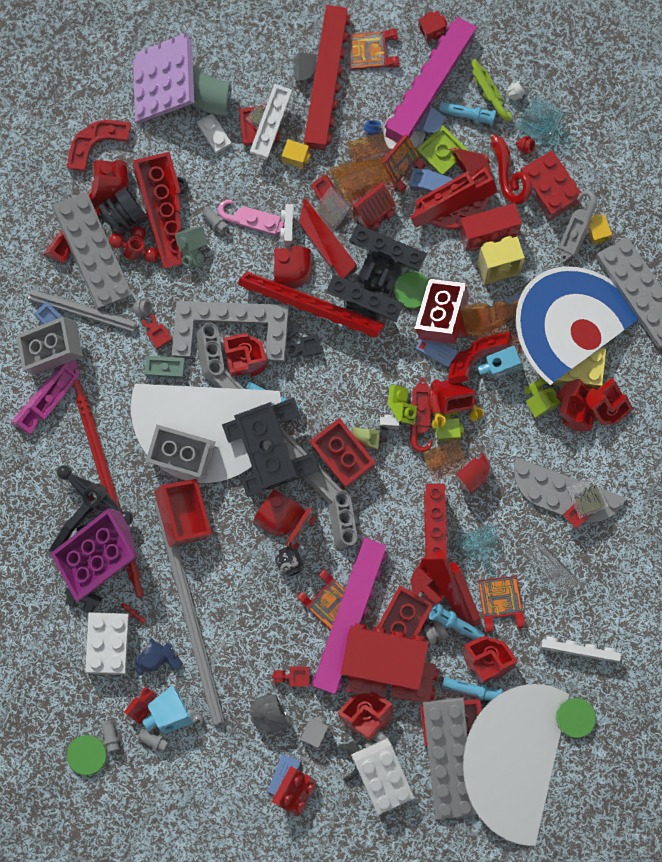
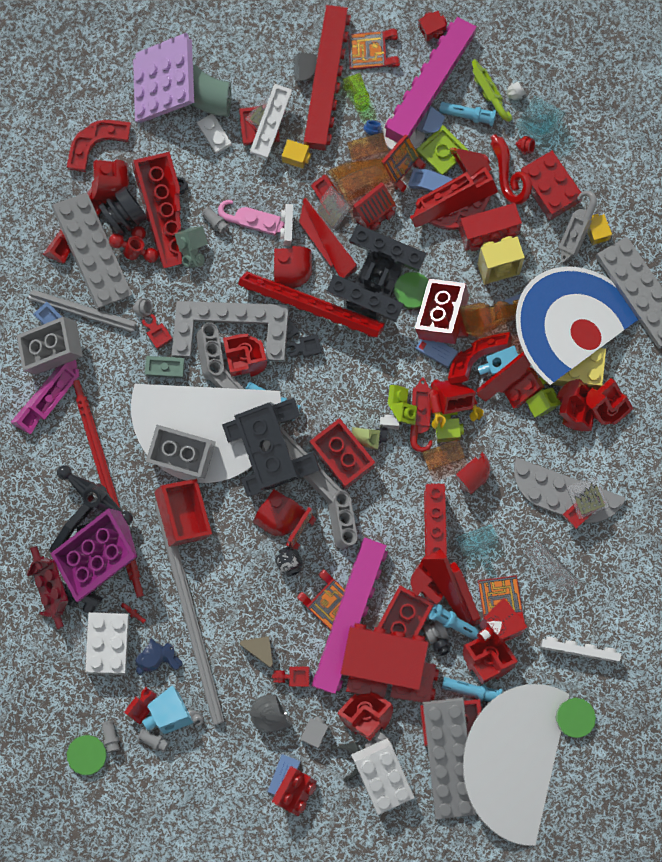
(46, 575): none -> dark red plate
(260, 649): none -> dark tan slope
(359, 92): none -> clear neon green leg
(442, 647): none -> black plate
(501, 624): none -> red torso
(515, 380): none -> red plate

